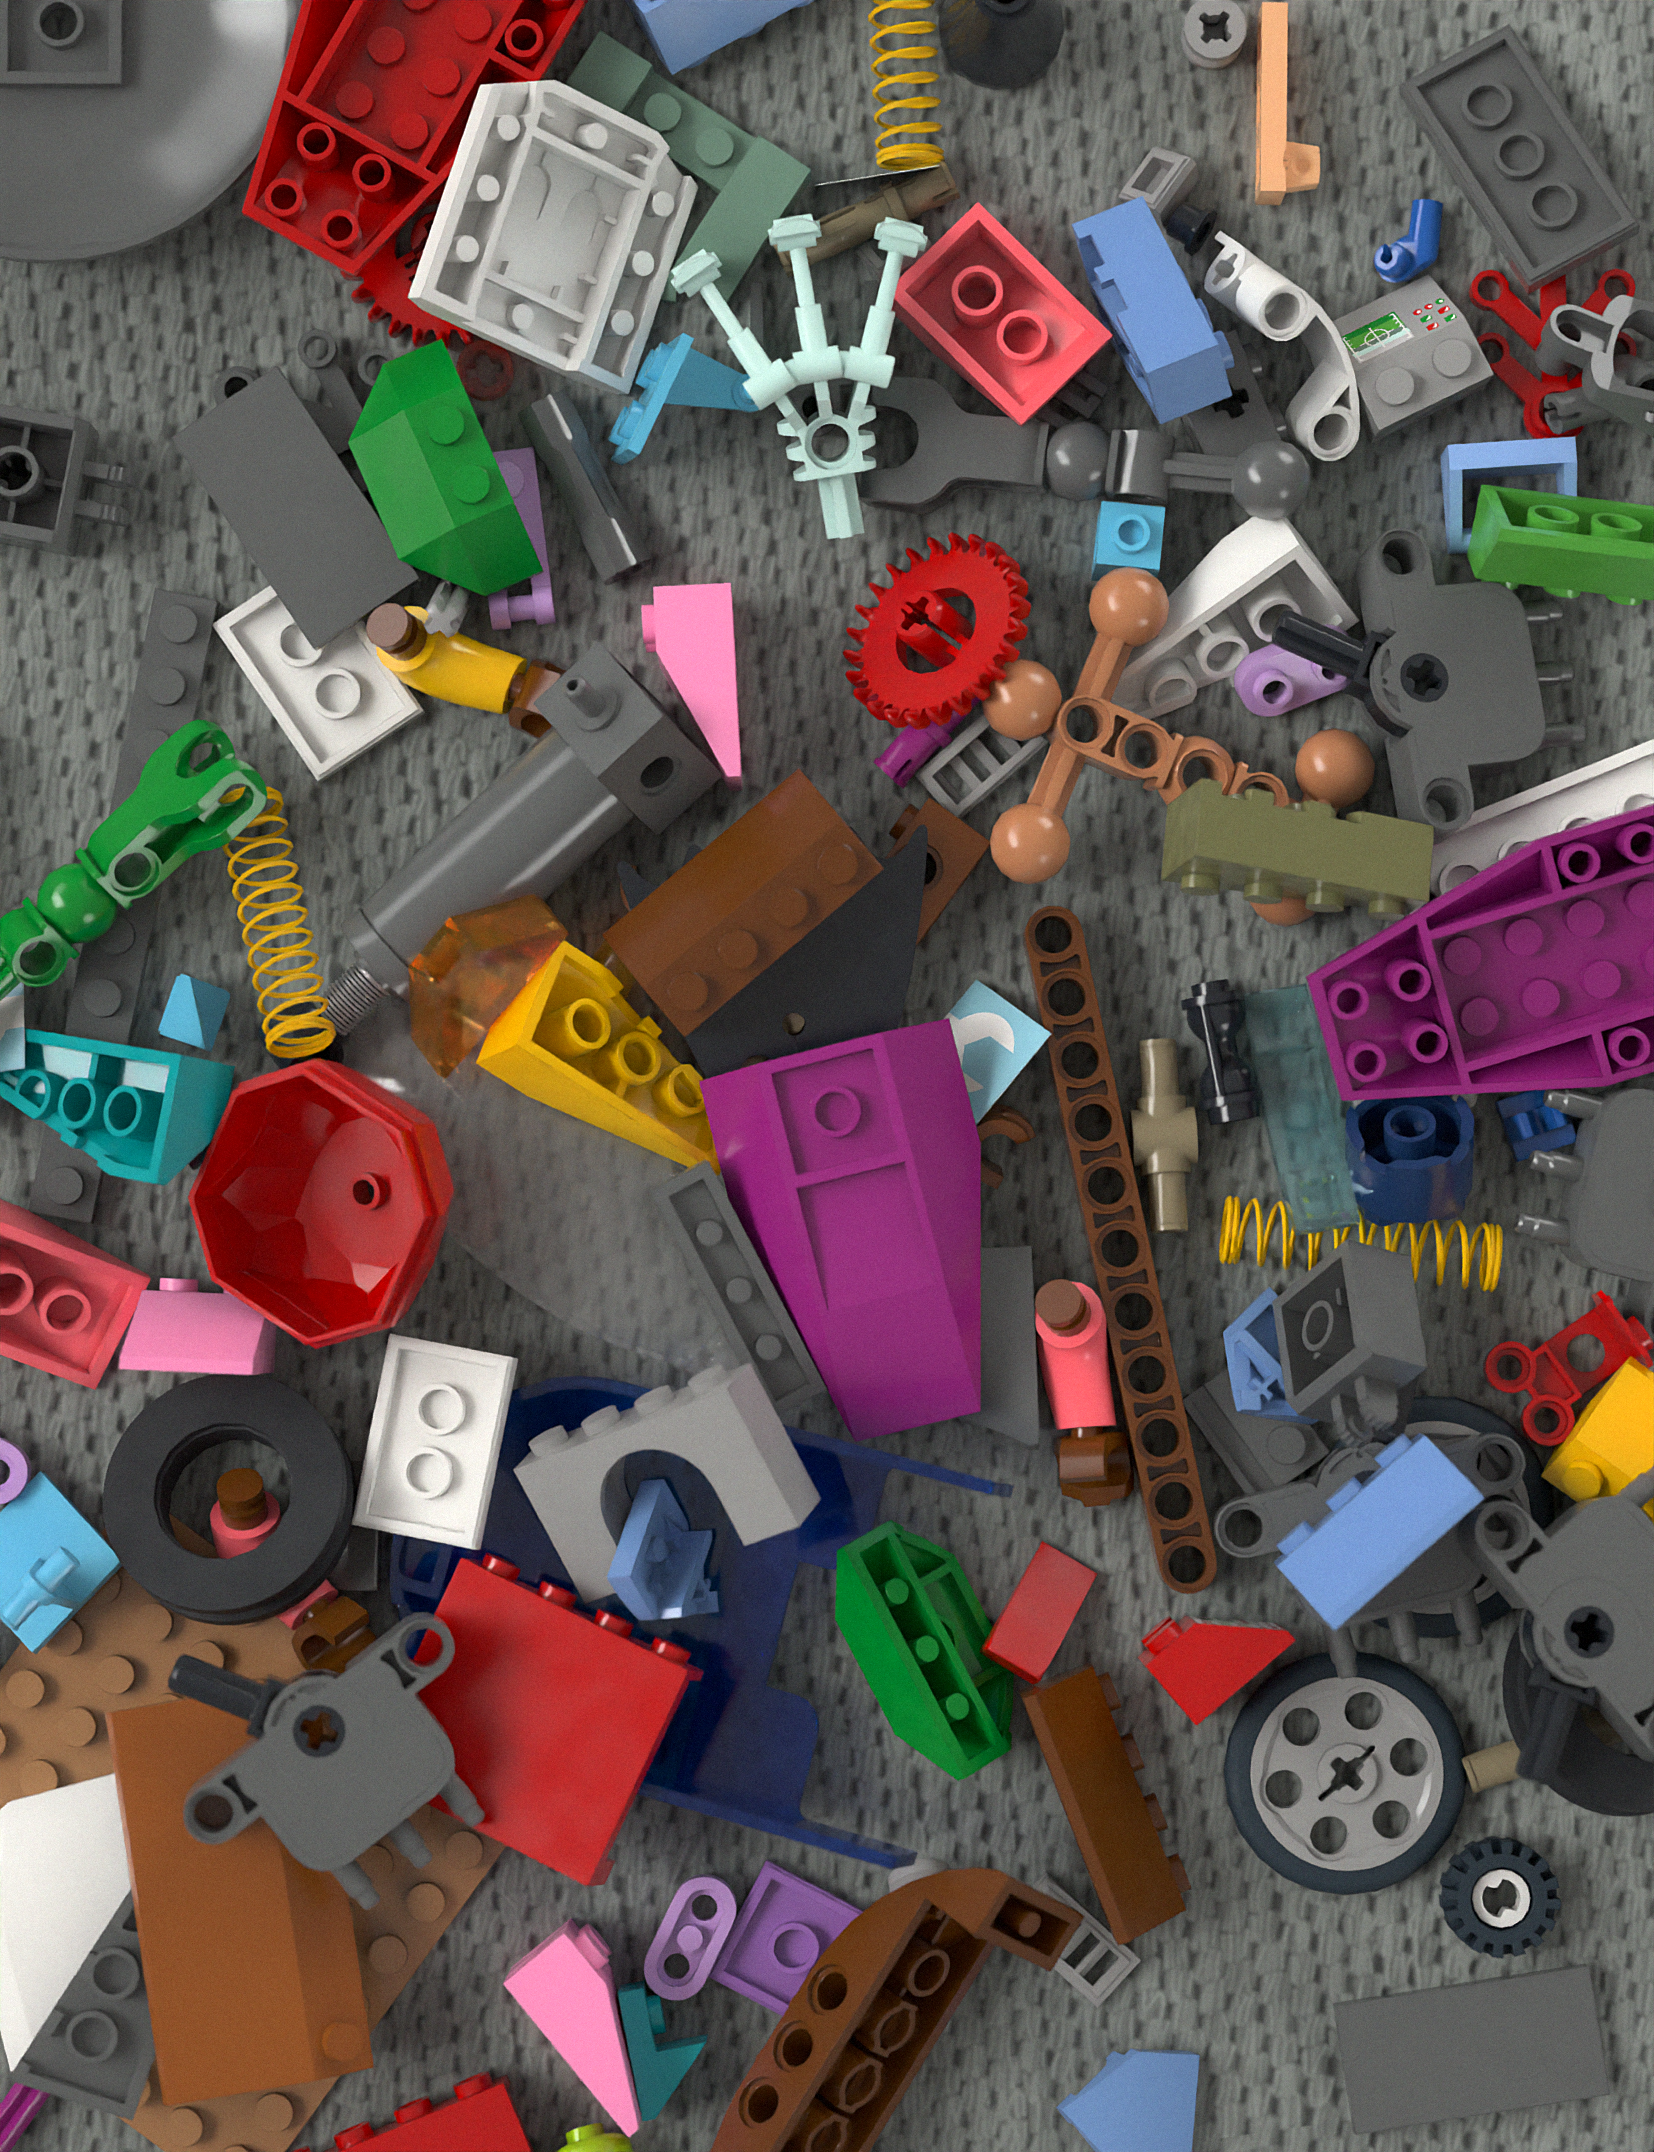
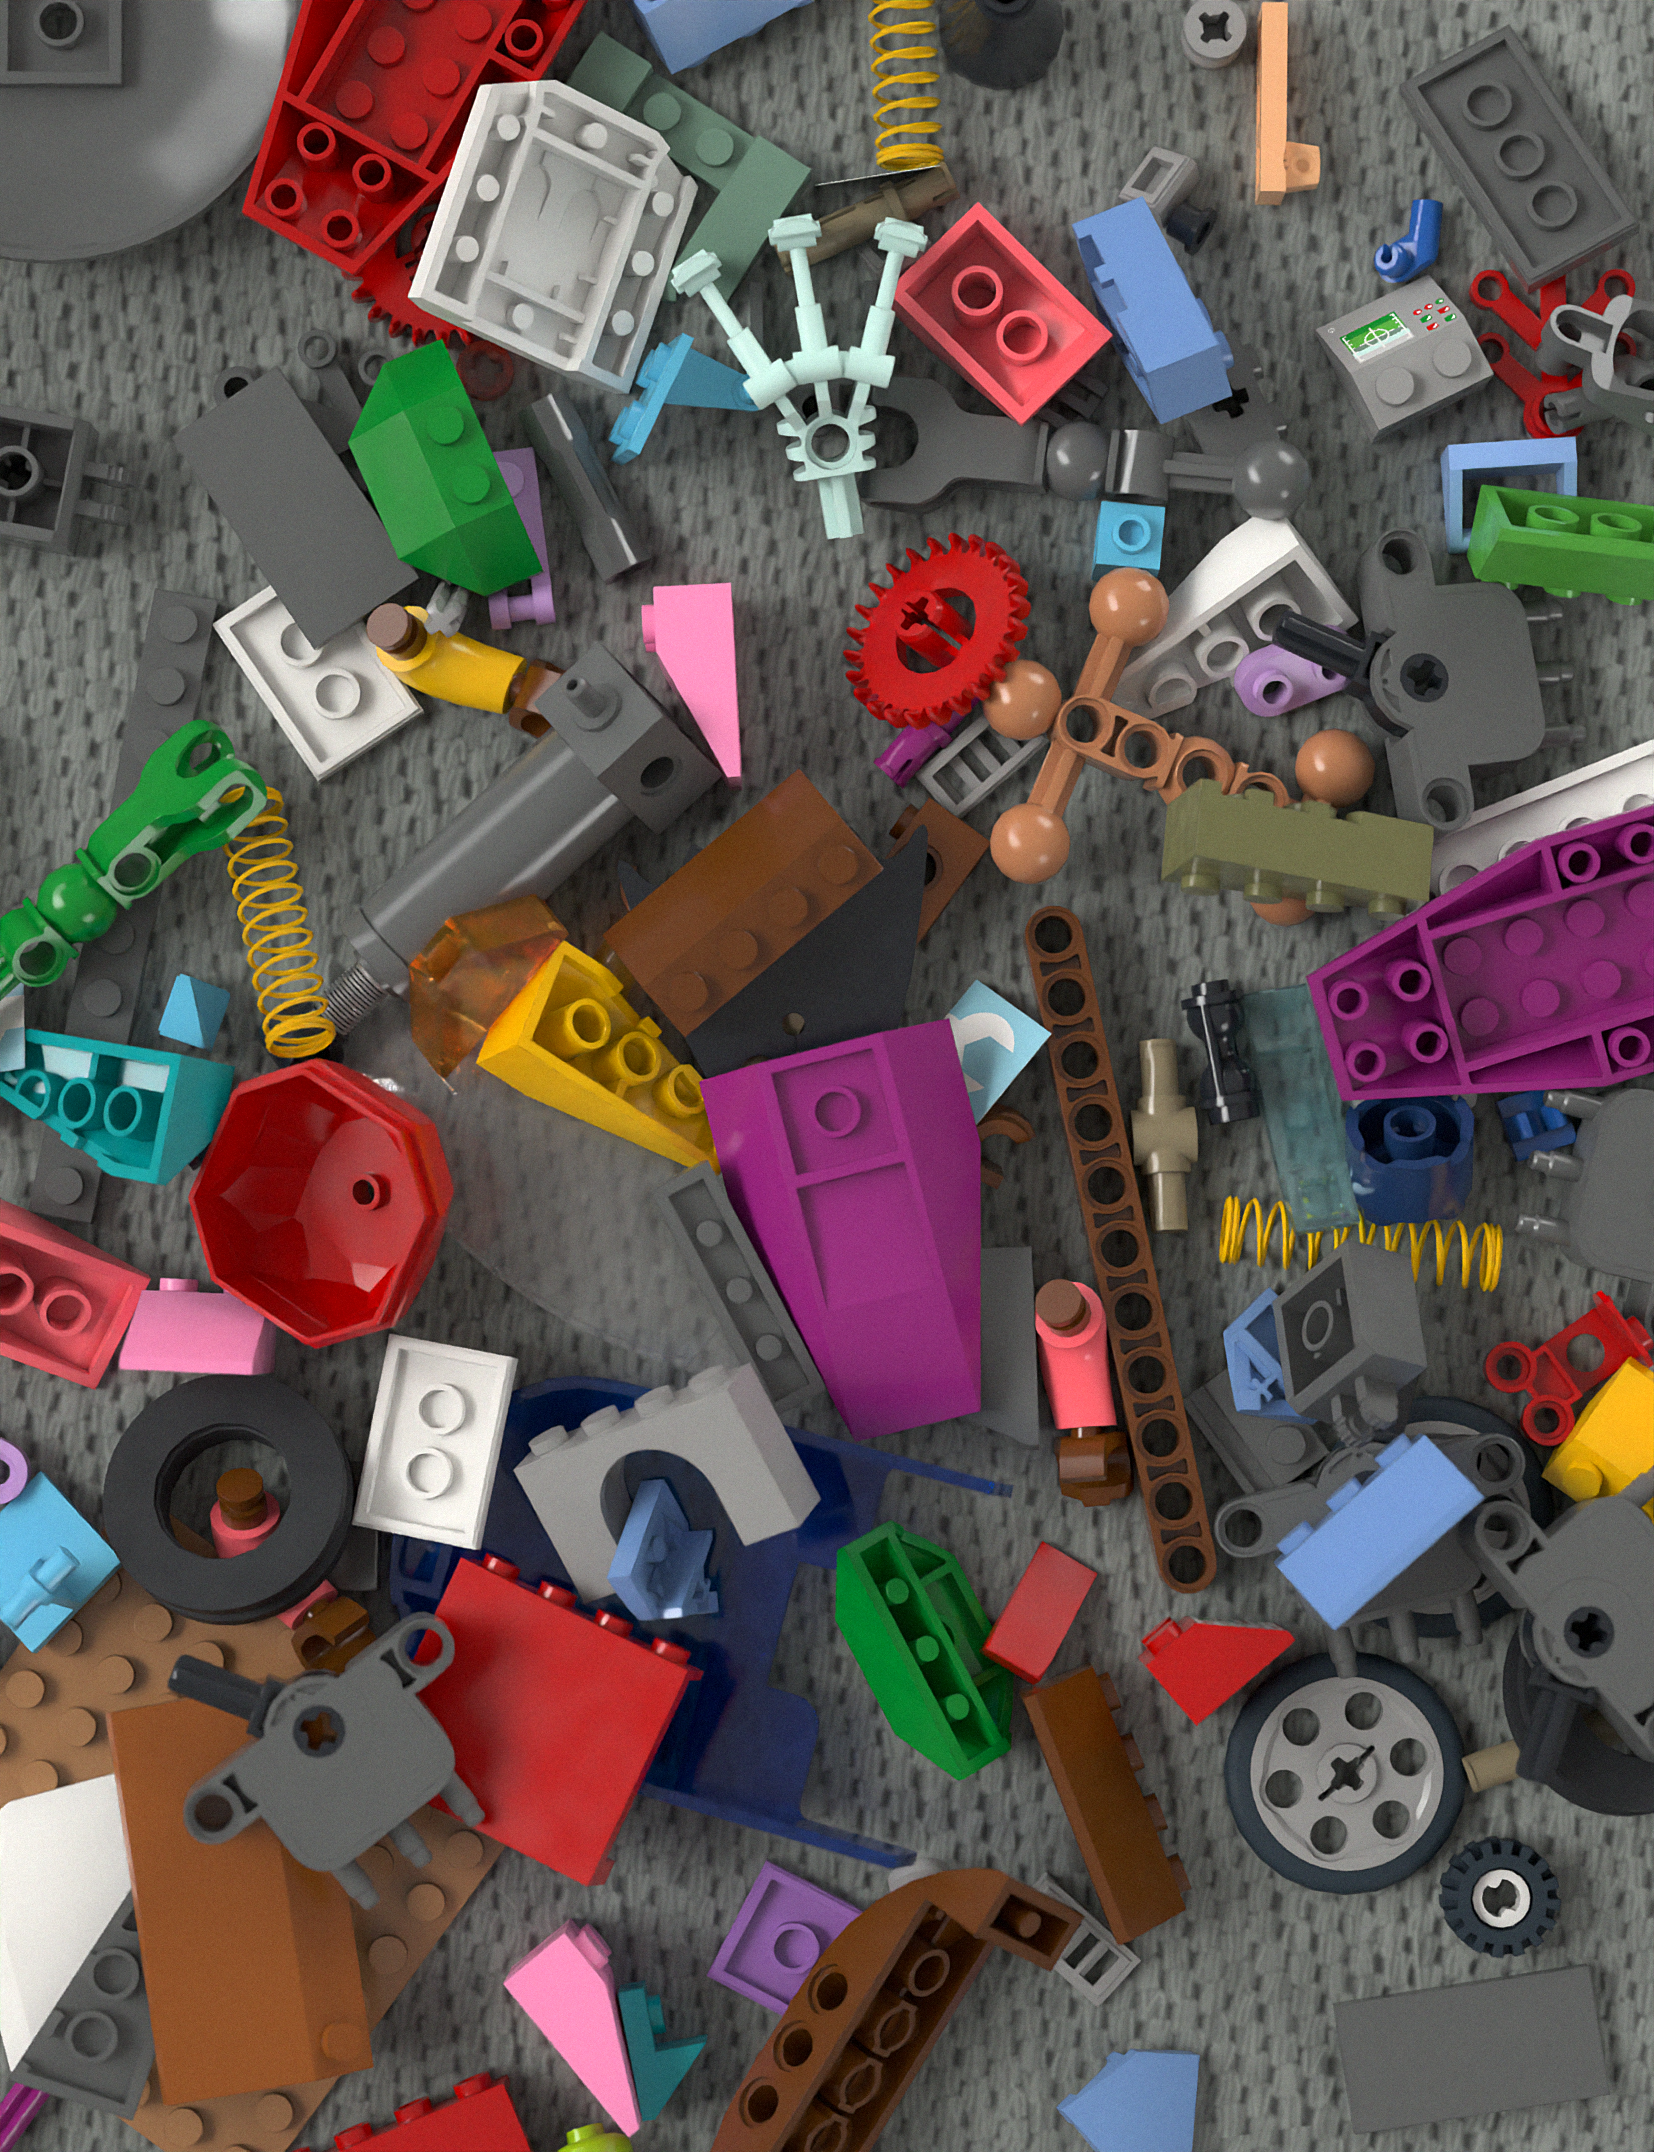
(691, 1936): lavender plate -> none
(1282, 313): white panel -> none

